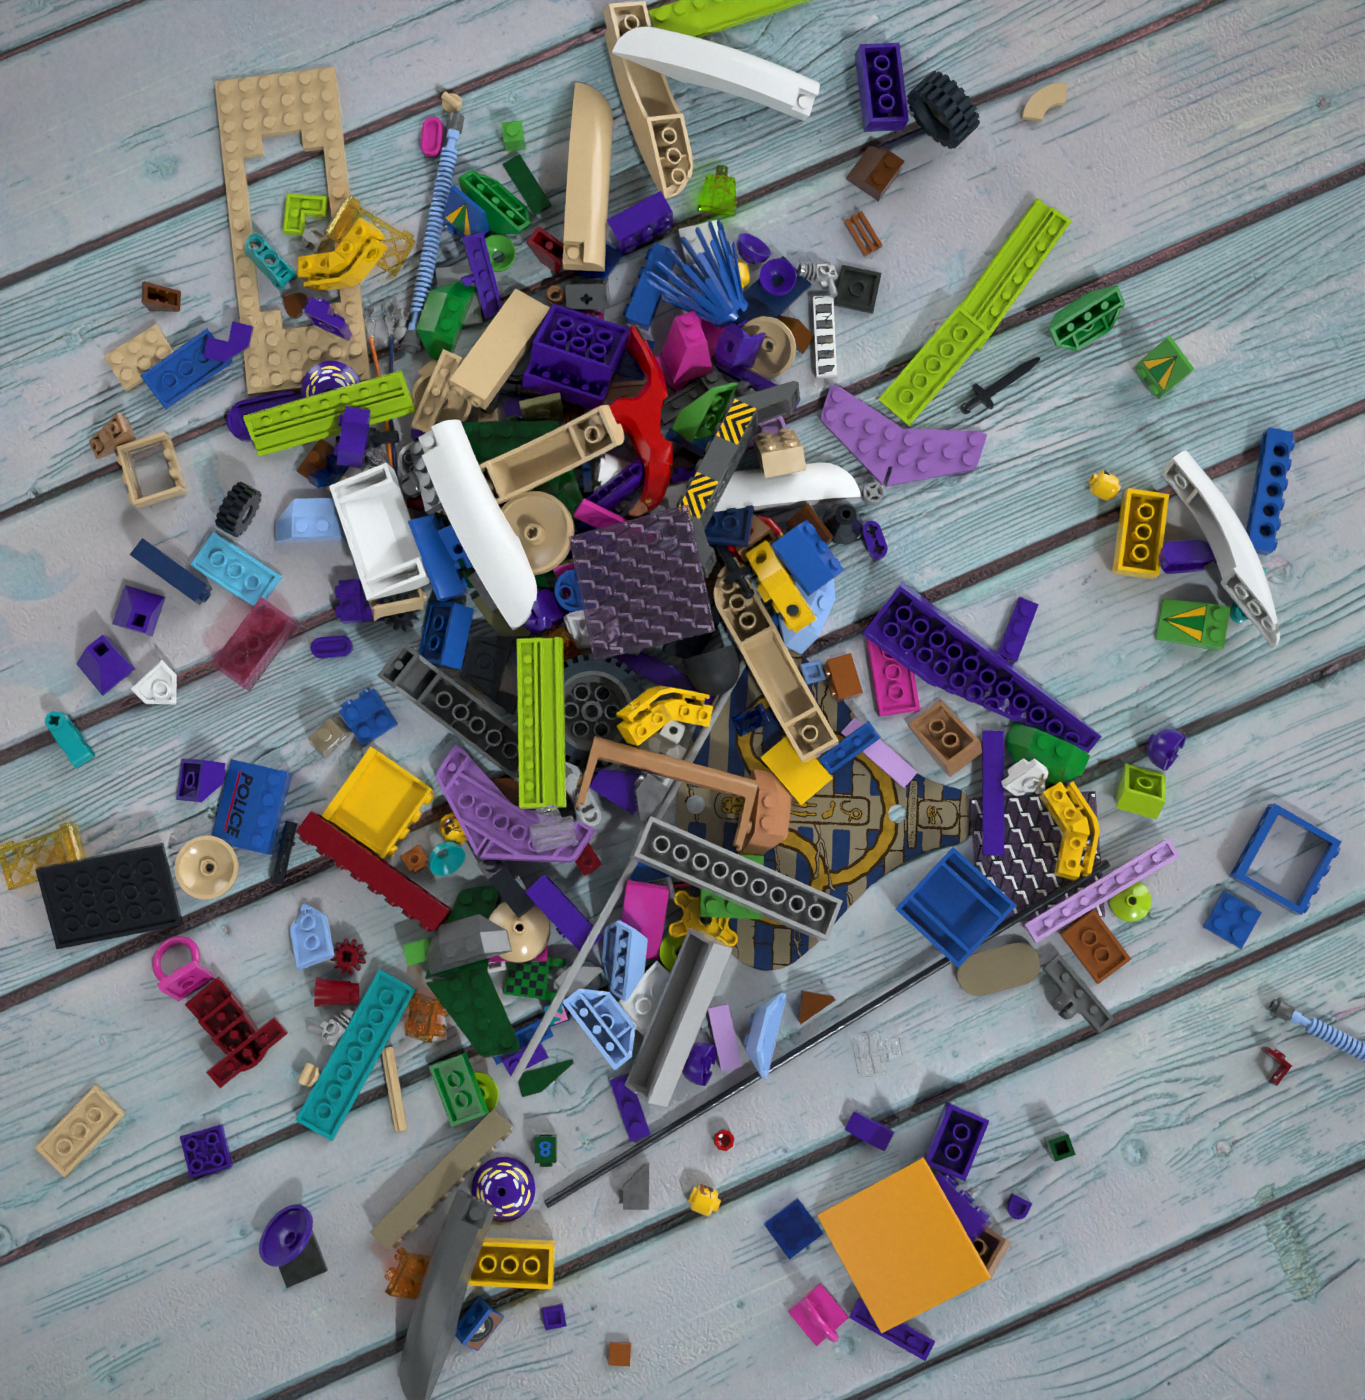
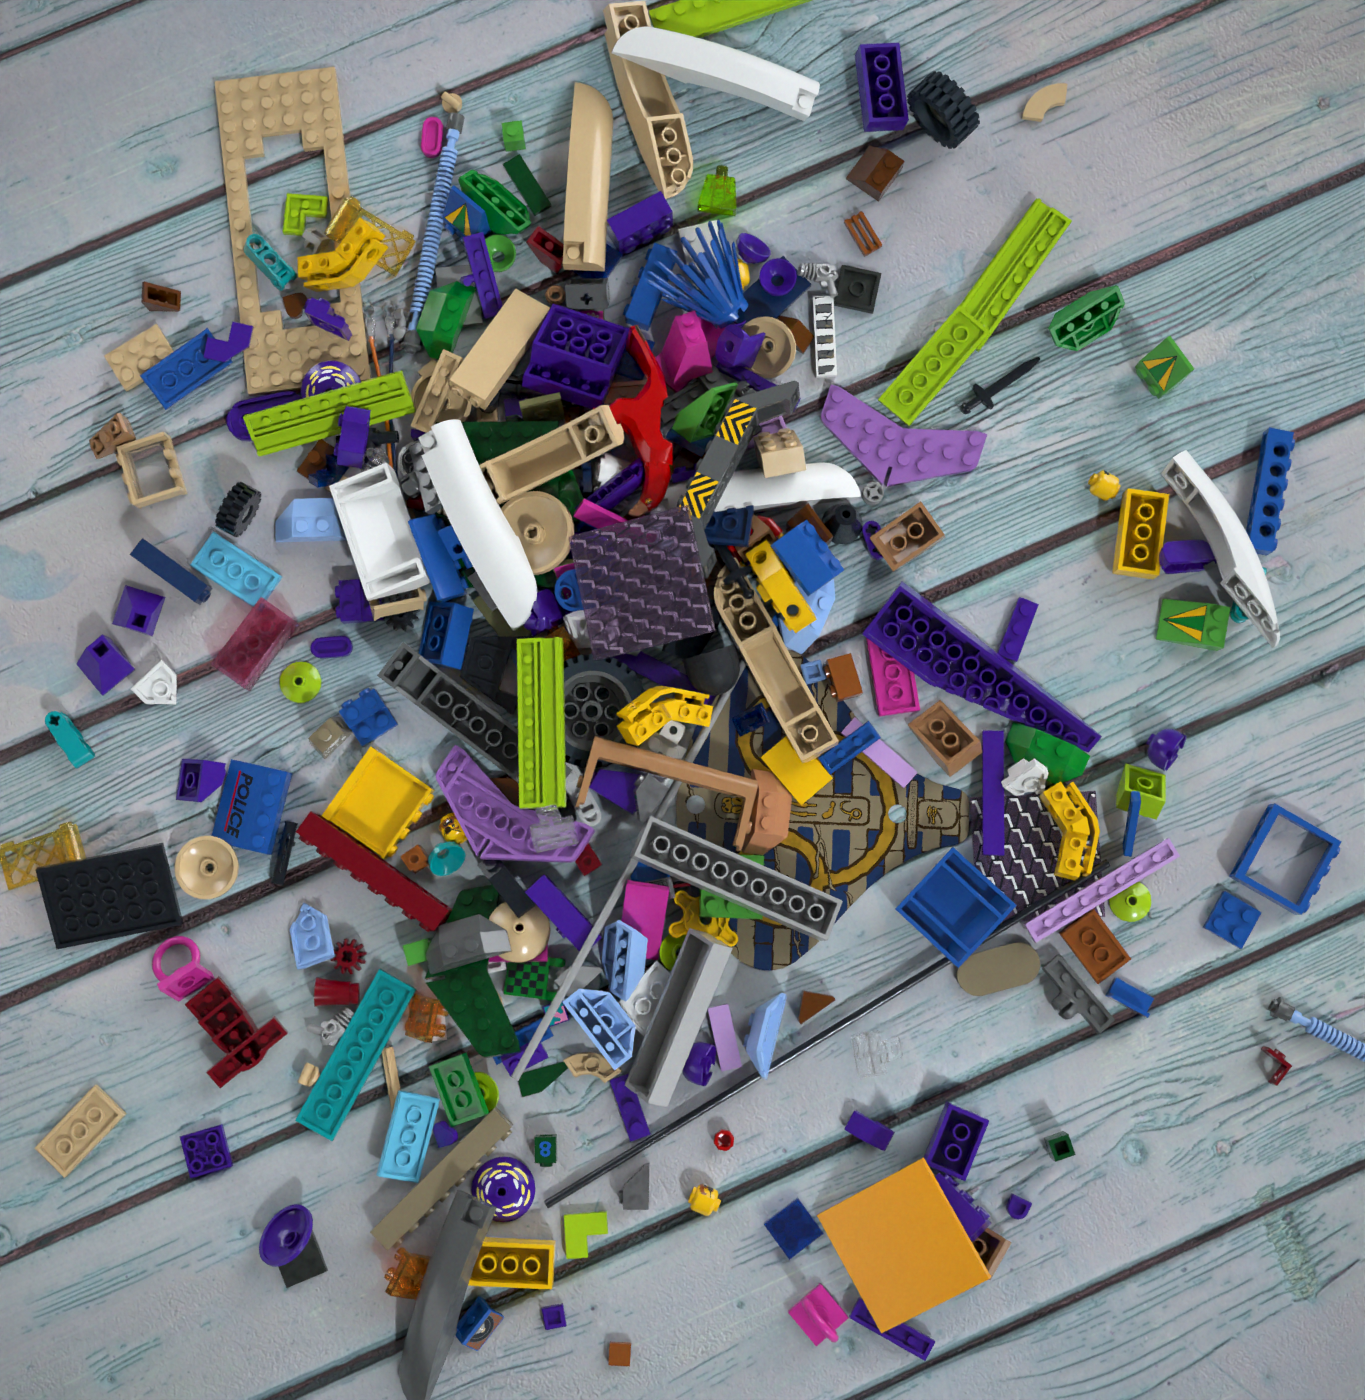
(310, 682): none -> lime dish
(408, 1136): none -> medium azure tile
(444, 1134): none -> dark purple tile
(580, 1226): none -> lime tile
(591, 1063): none -> tan tile
(907, 536): none -> medium nougat slope
(1130, 997): none -> blue panel
(1131, 823): none -> blue tile

